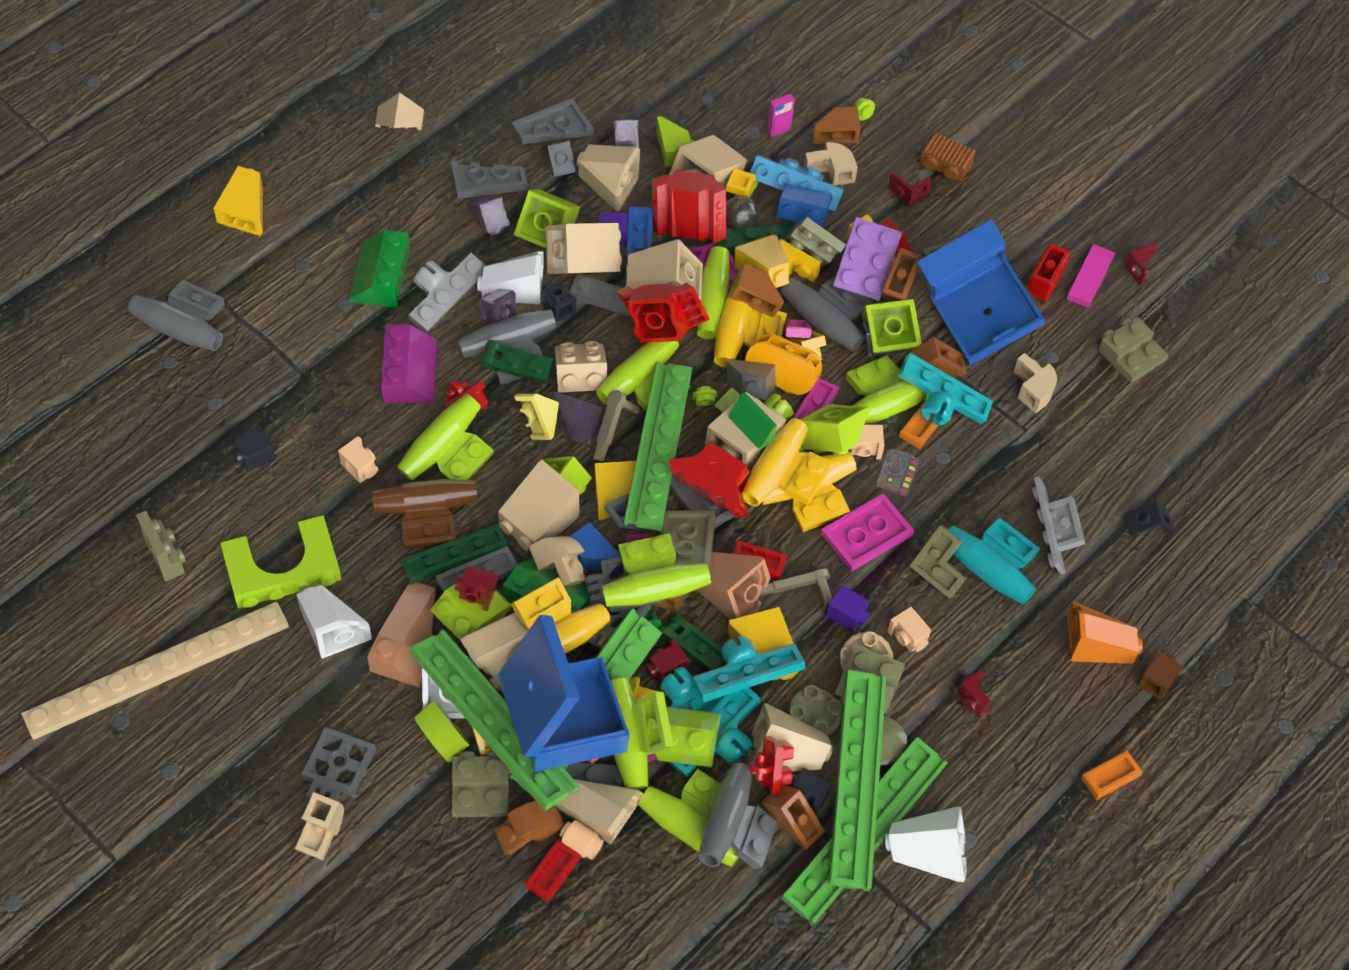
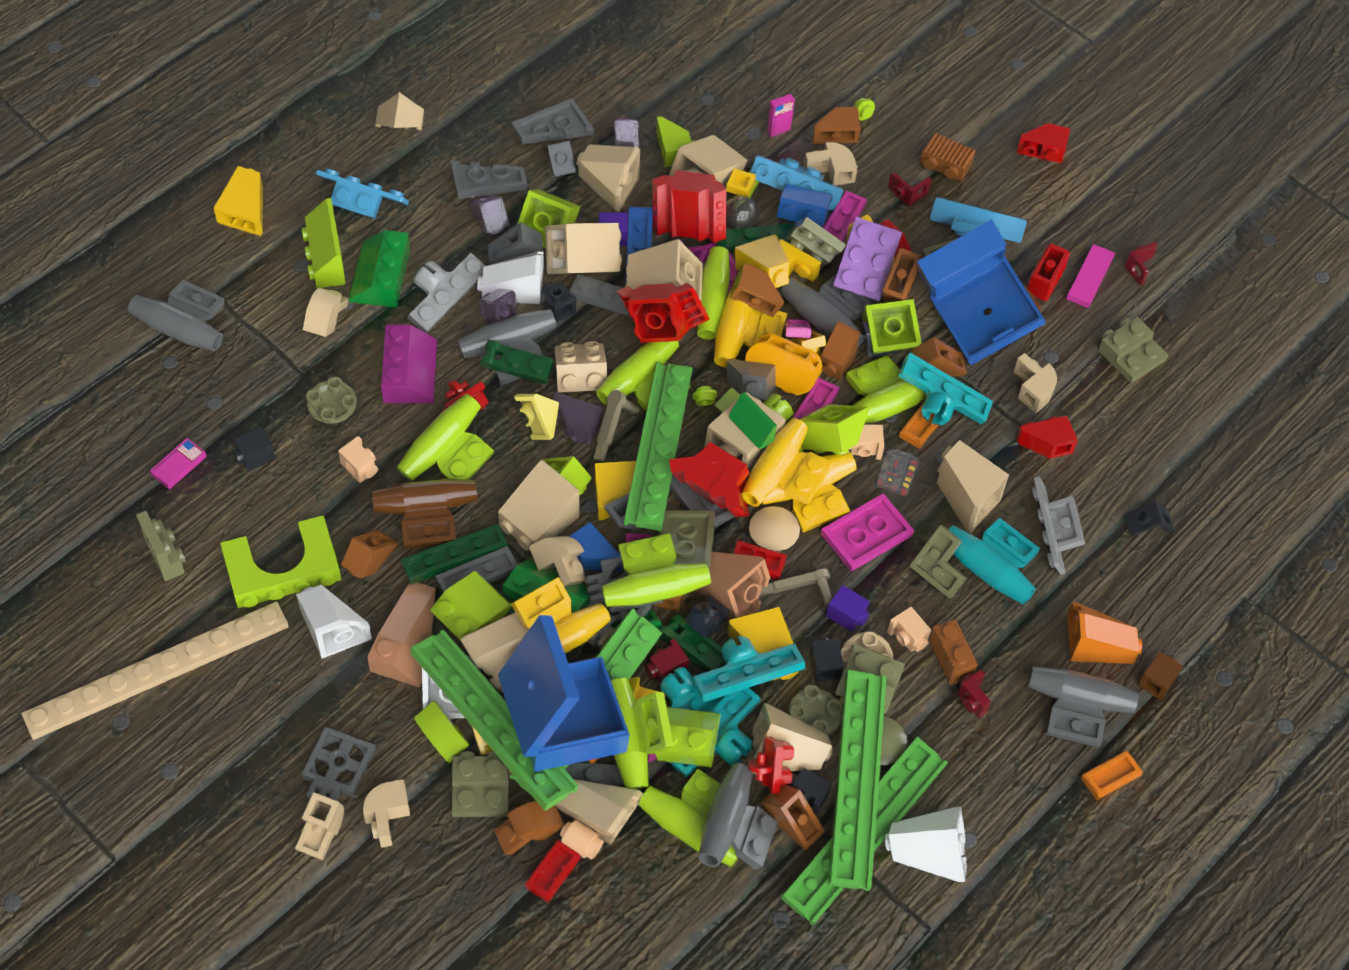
(178, 463): none -> dark pink tile
(323, 246): none -> lime slope
(323, 311): none -> tan brick
(331, 401): none -> olive dish
(358, 197): none -> dark azure bracket
(368, 553): none -> dark orange slope
(385, 803): none -> tan brick
(477, 586): dark red brick -> none
(515, 243): none -> dark grey slope
(707, 617): none -> black brick
(774, 528): none -> tan dish
(826, 659): none -> black brick
(840, 351): none -> dark orange slope
(846, 211): none -> dark pink tile
(952, 651): none -> dark orange brick
(967, 218): none -> dark azure bracket
(970, 484): none -> tan slope
(1045, 142): none -> red slope
(1049, 437): none -> red slope
(1080, 702): none -> dark grey plate

